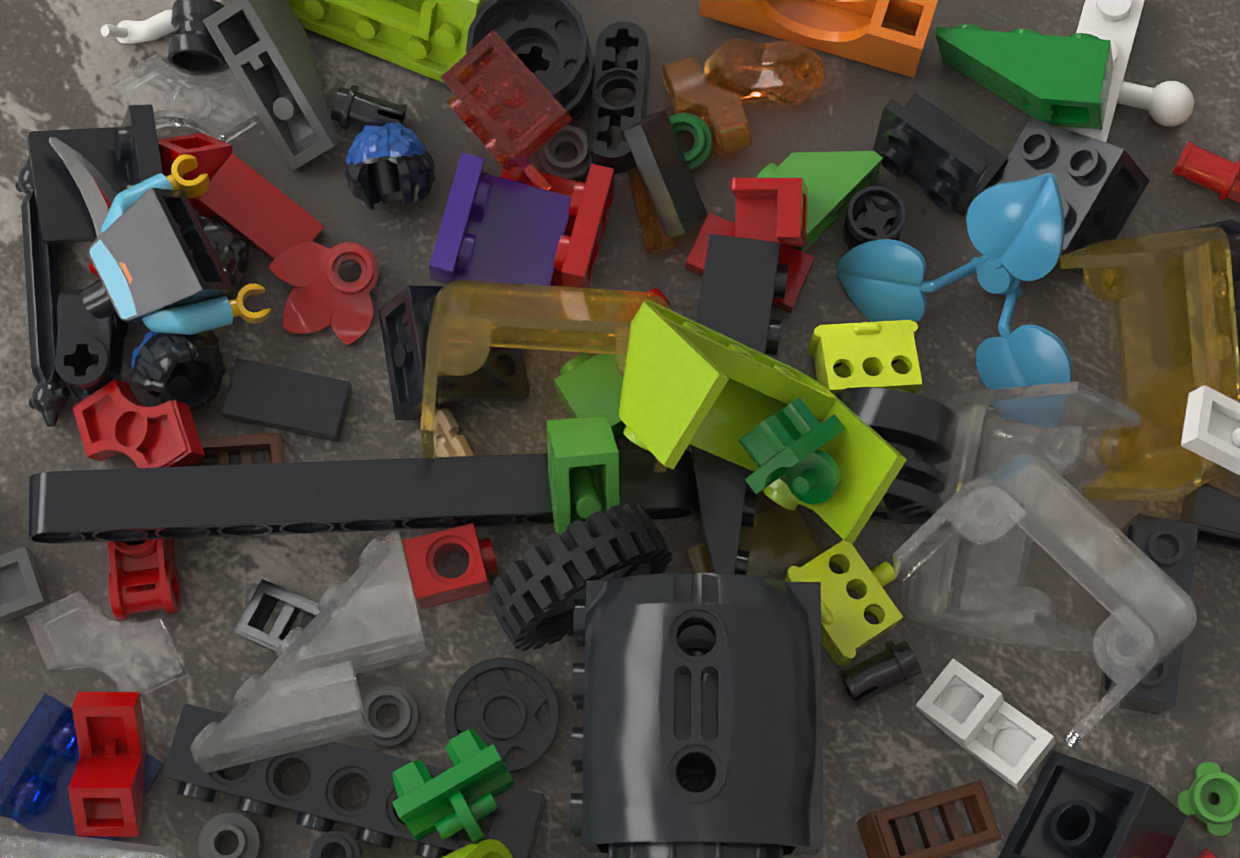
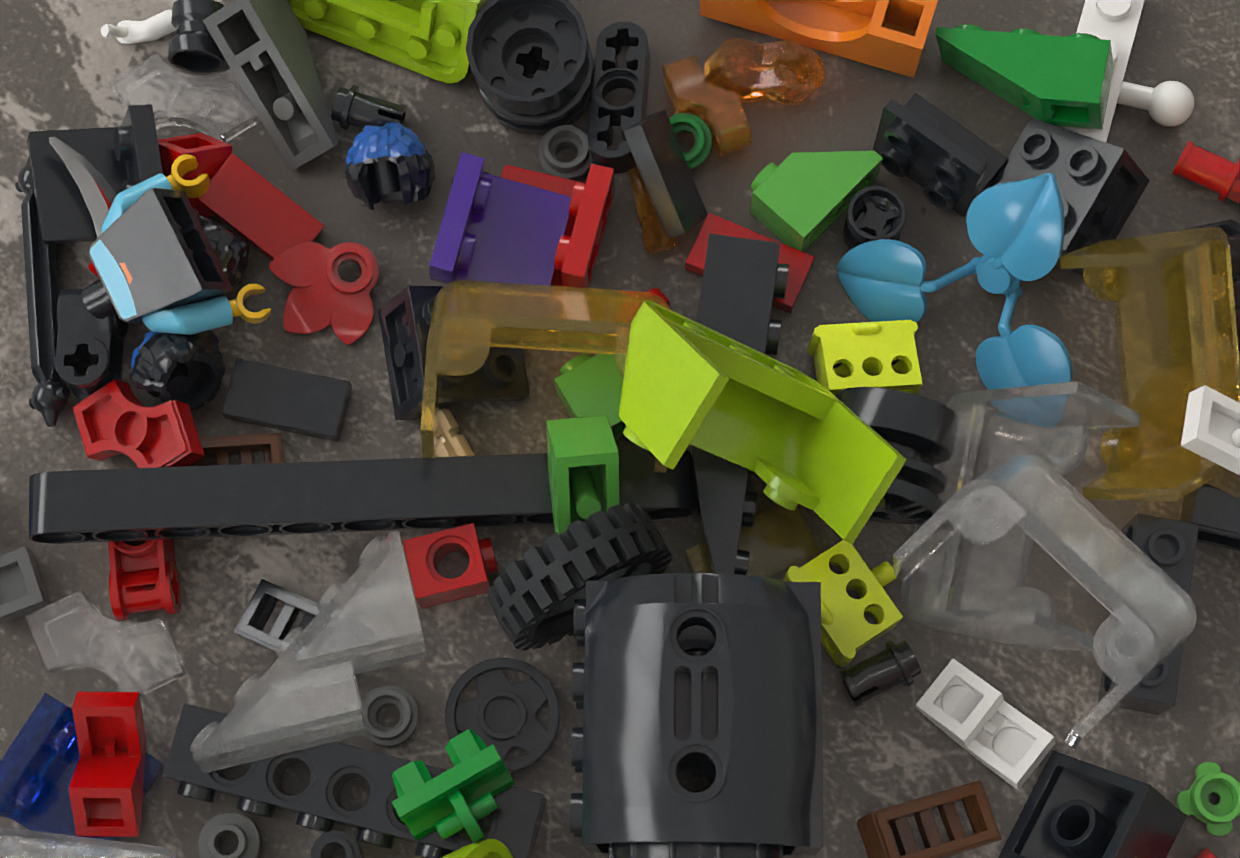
(505, 106): clear red bracket -> none
(771, 210): red panel -> none
(790, 446): green hips -> none

